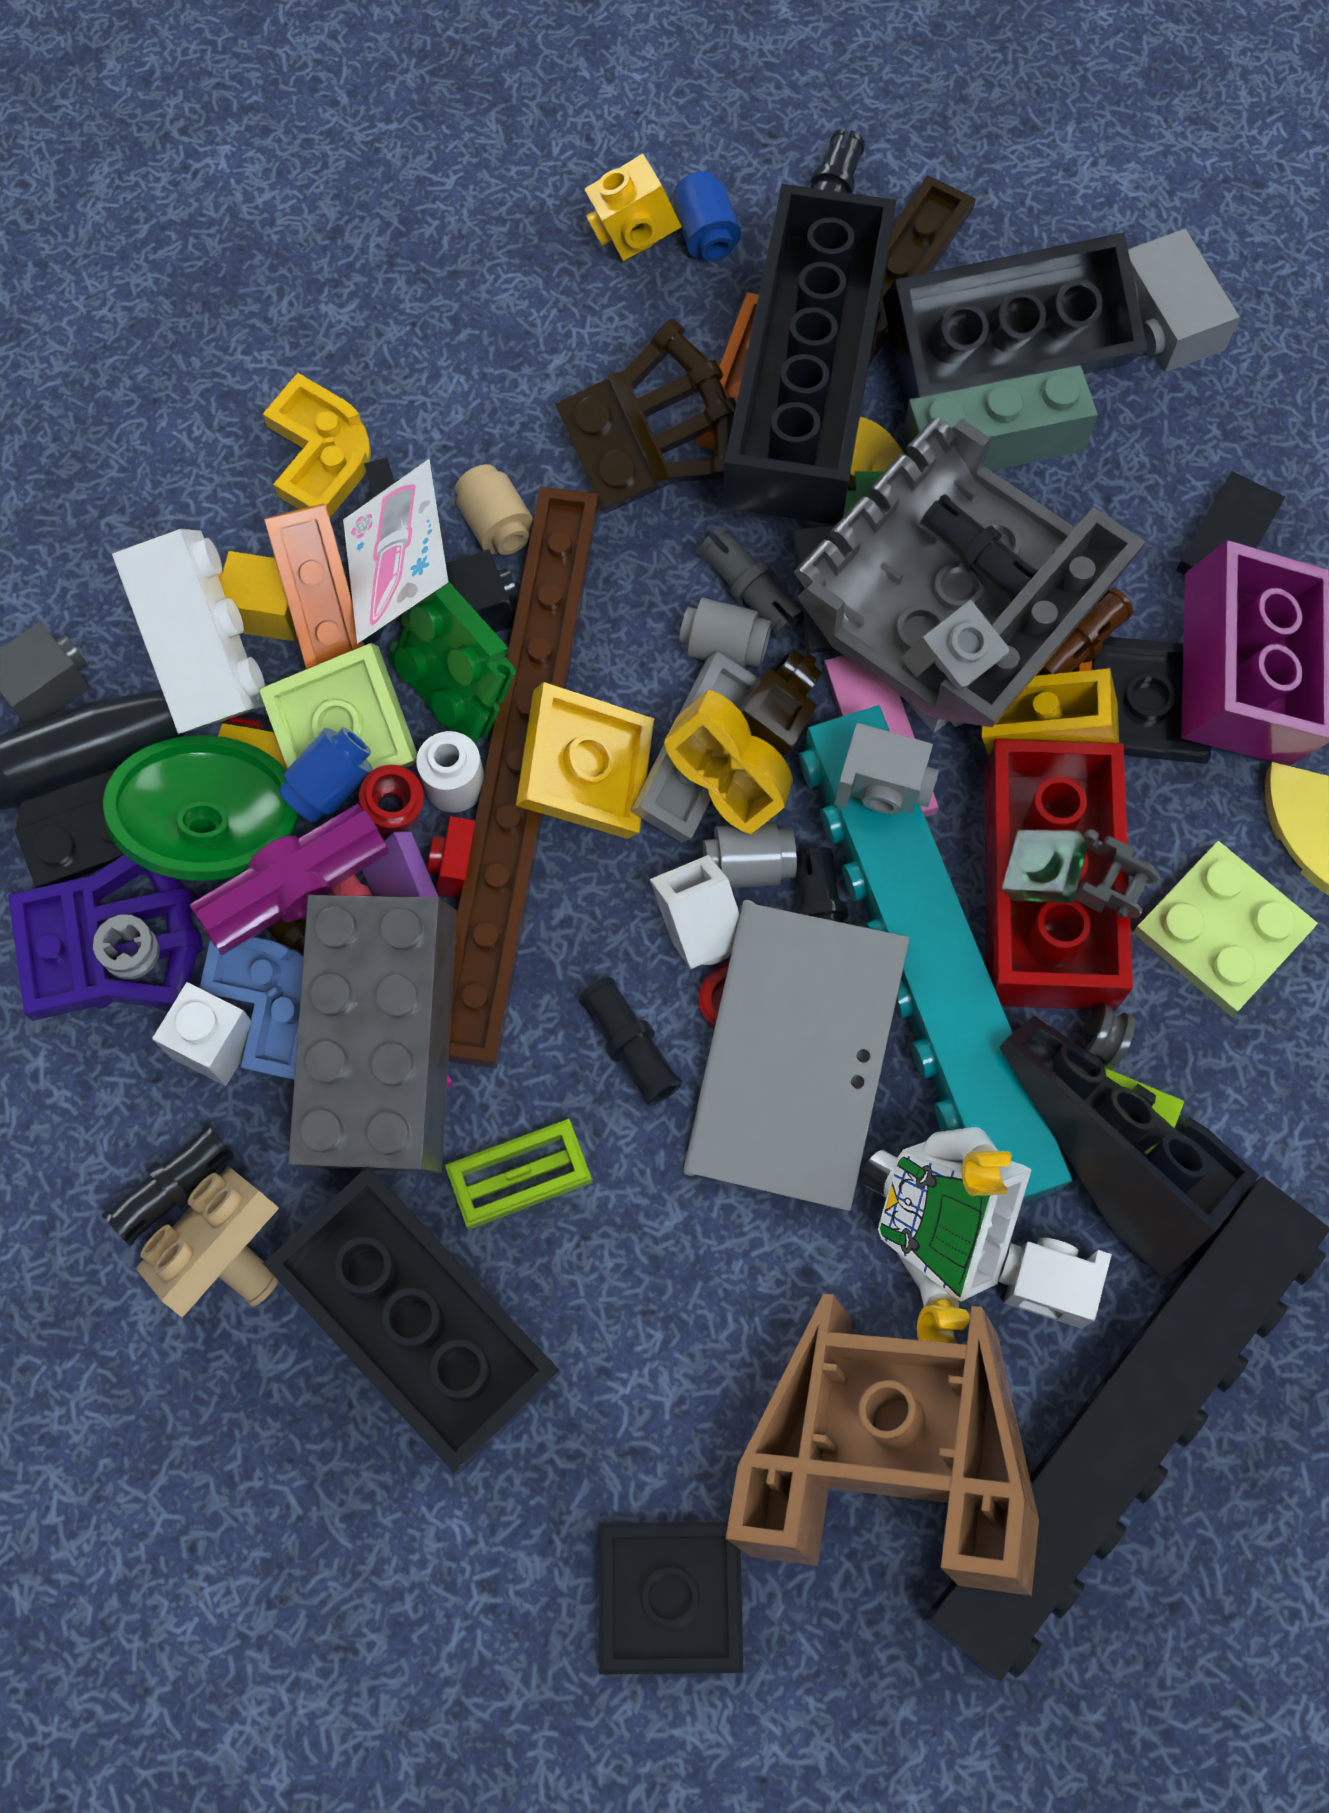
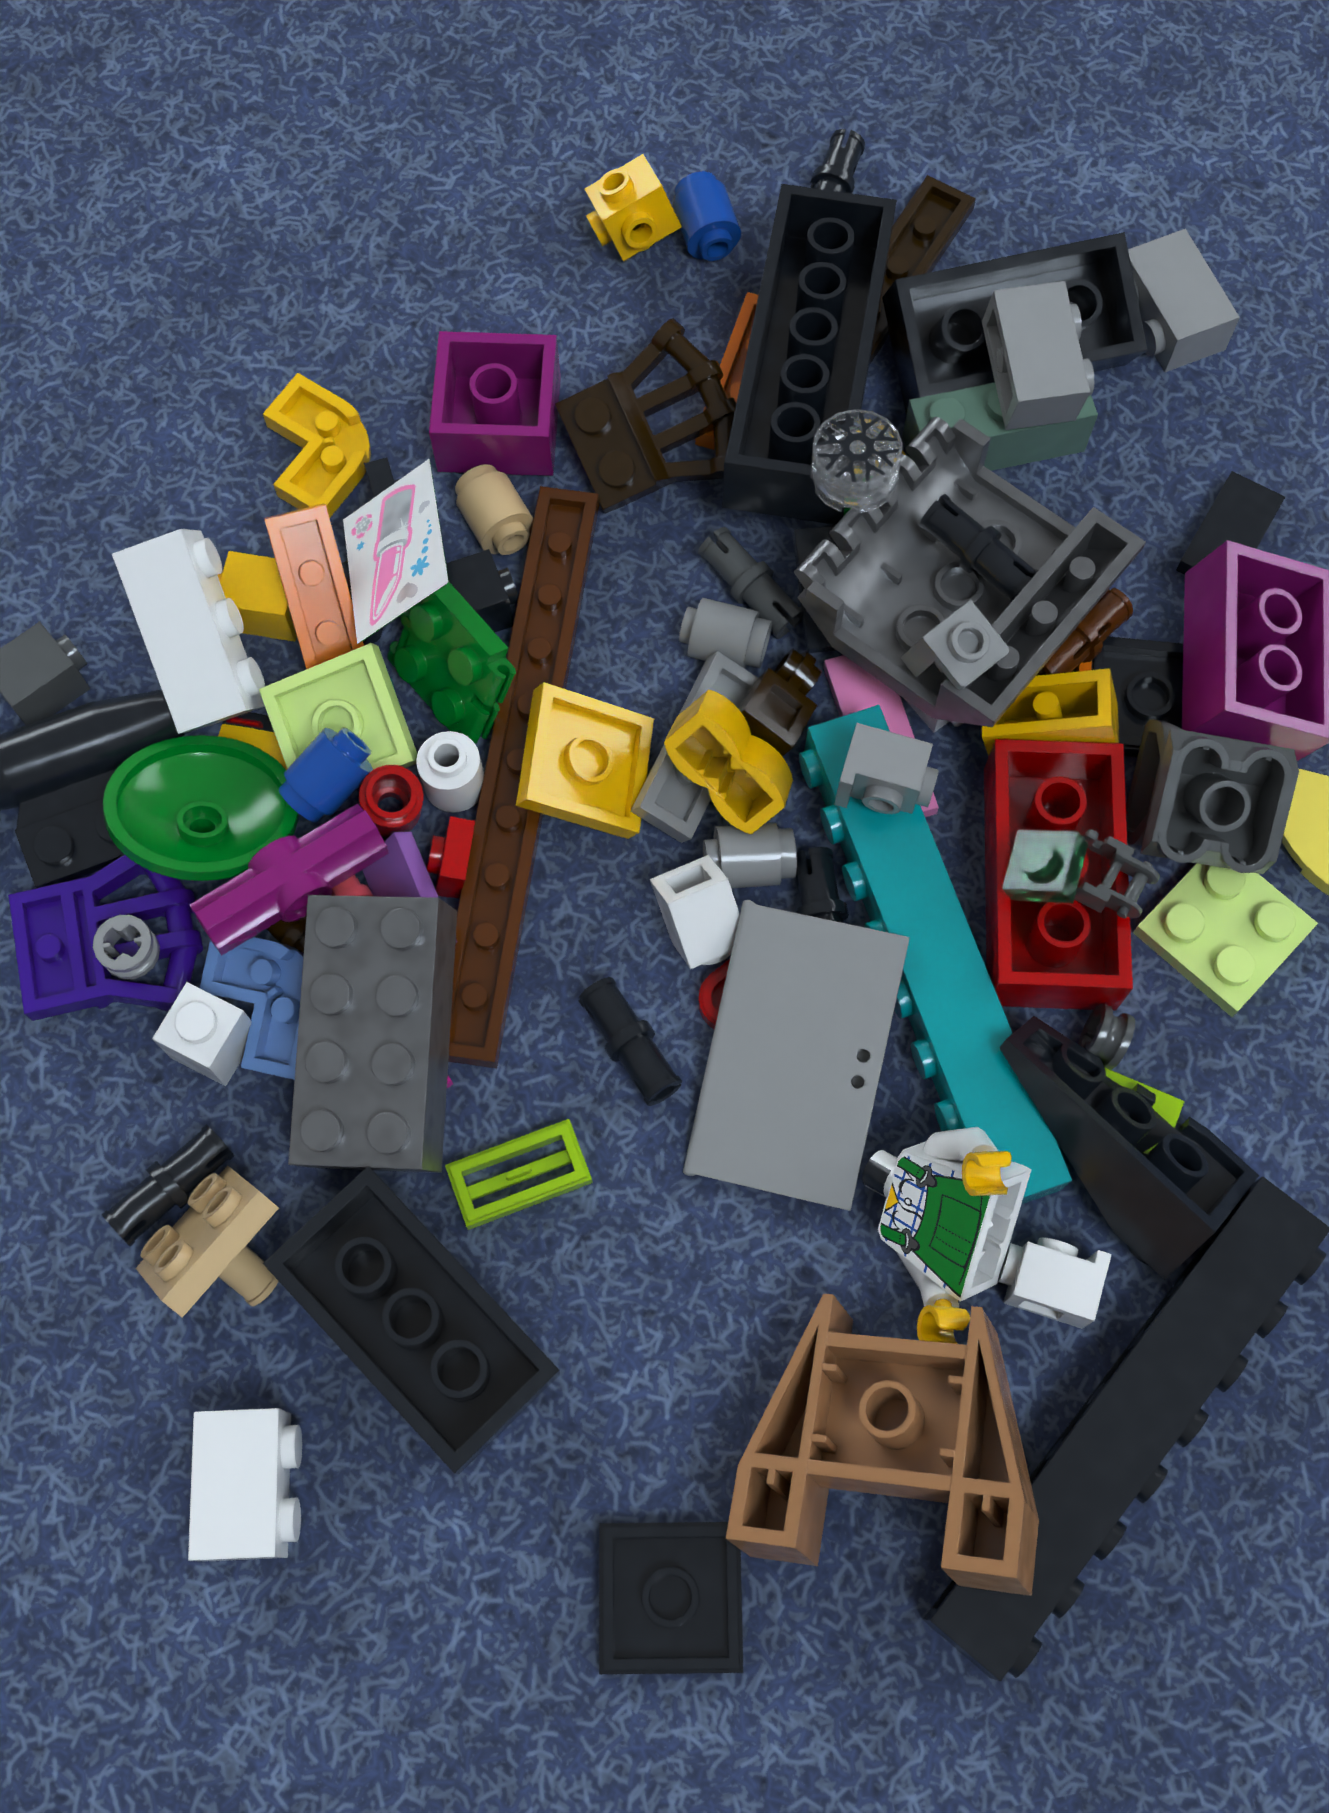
(243, 1485): none -> white brick
(495, 402): none -> magenta brick
(870, 444): none -> clear wheel
(1037, 355): none -> light grey brick
(1210, 798): none -> dark grey piece

